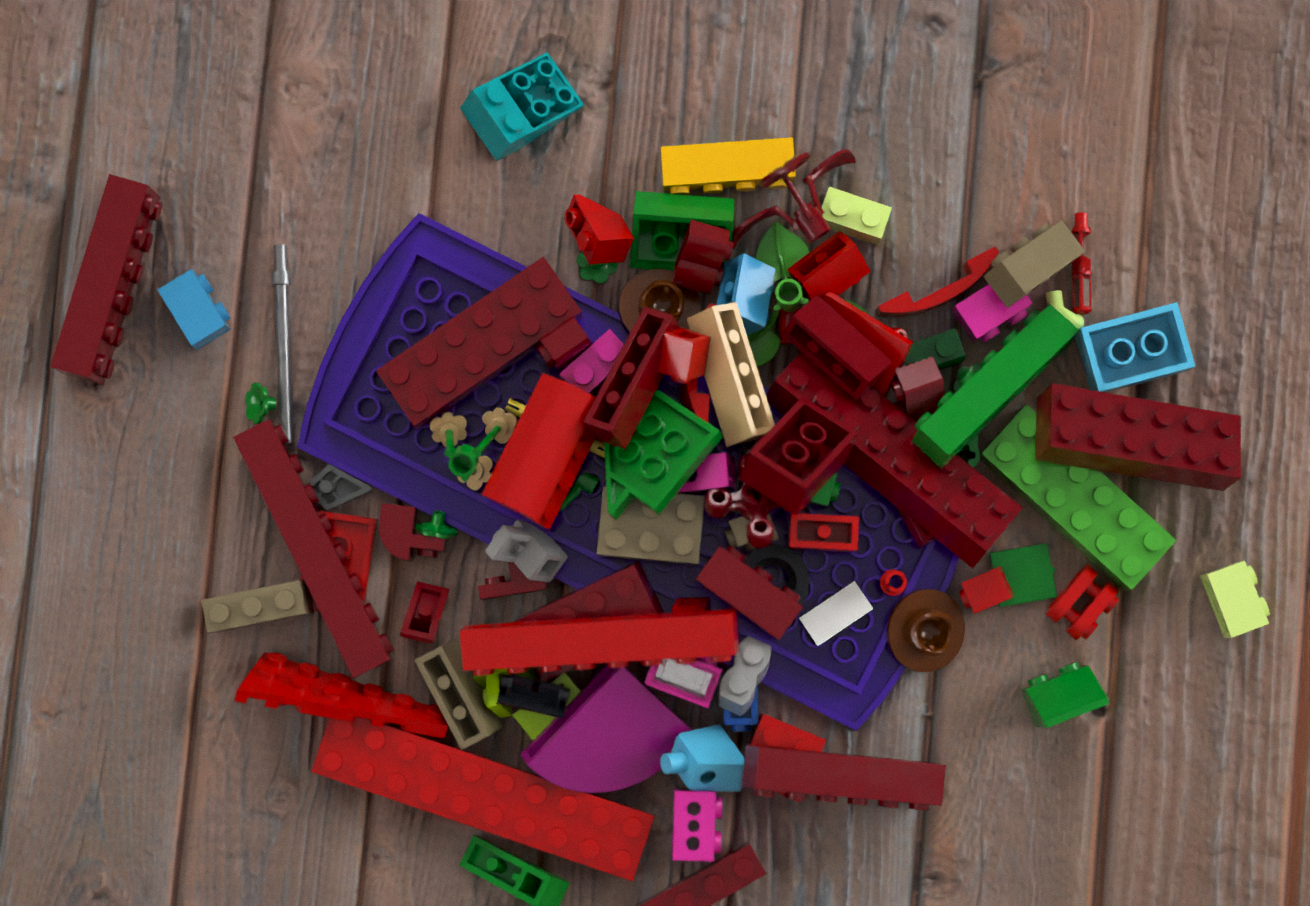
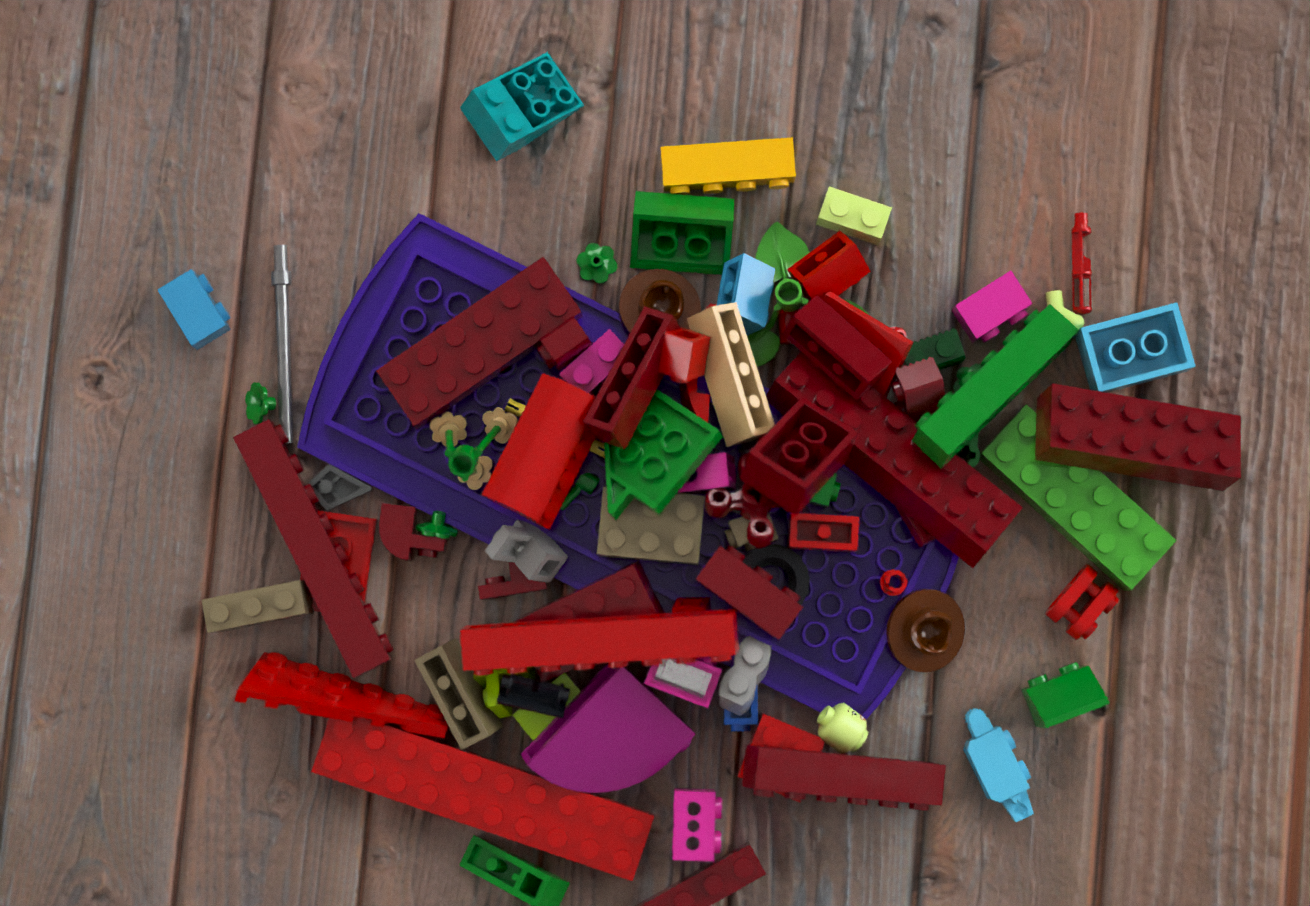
(107, 280): dark red brick -> none
(425, 613): dark red slope -> none
(598, 231): red slope -> none
(701, 257): dark red brick -> none
(705, 760): medium azure torso -> none
(808, 218): dark red plant -> none
(836, 613): white sticker -> none
(842, 728): none -> yellowish green head
(904, 306): red slope -> none
(986, 590): red brick -> none
(996, 765): none -> medium azure hinge
(1027, 572): green piece -> none
(1033, 262): dark tan brick -> none
(1235, 599): yellowish green brick -> none

